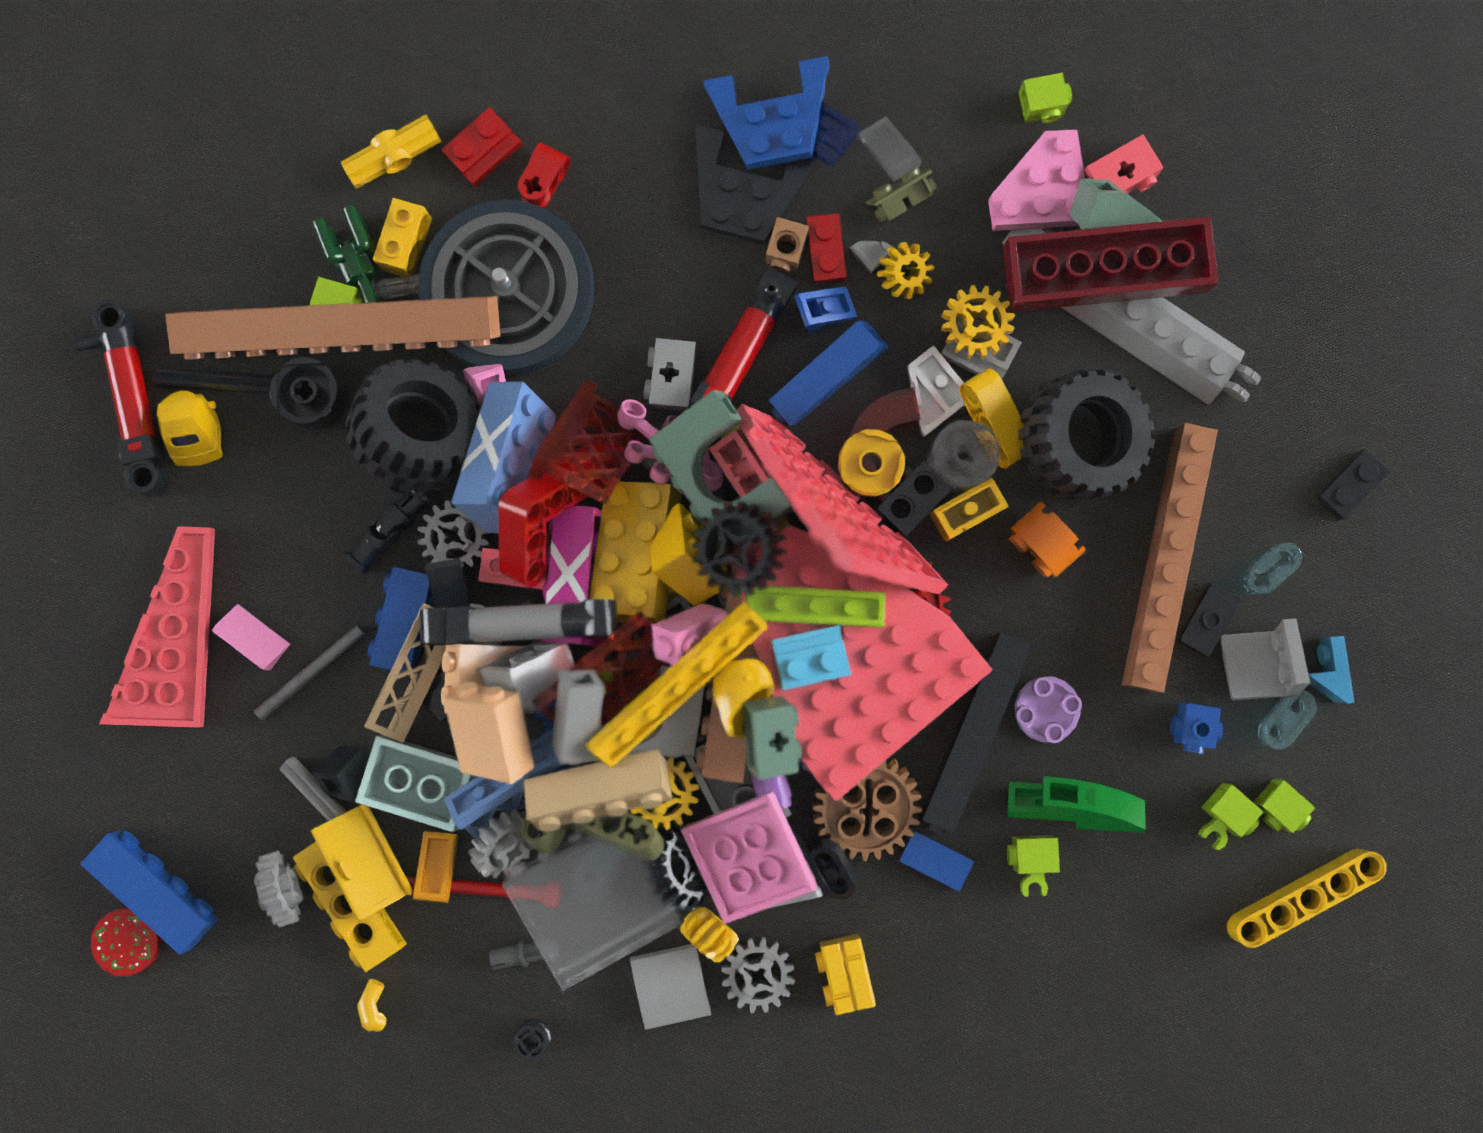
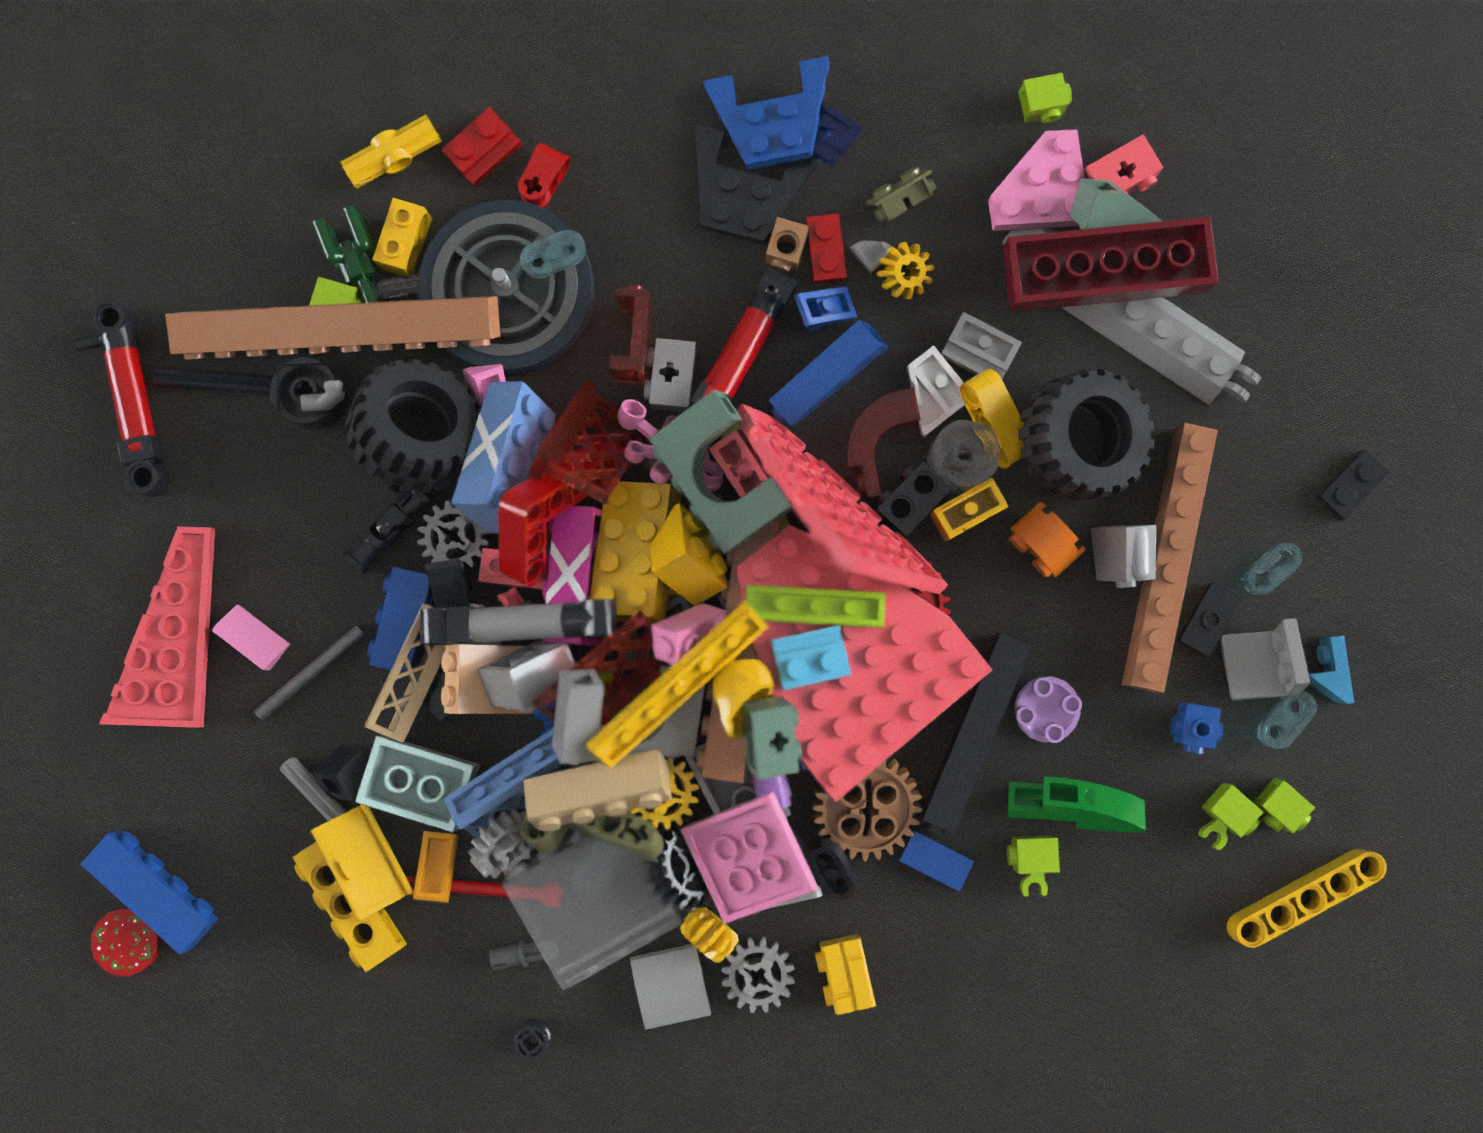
(190, 428): yellow helmet -> none
(278, 889): light grey gear -> none
(323, 401): none -> light grey arm
(367, 1007): yellow arm -> none
(489, 732): light nougat brick -> none
(511, 598): none -> coral hand
(552, 252): none -> clear light blue plate
(634, 368): none -> clear red panel
(722, 527): black gear -> none
(866, 482): yellow tile -> none
(890, 149): clear tile -> none
(987, 330): yellow gear -> none
(1124, 553): none -> light grey torso

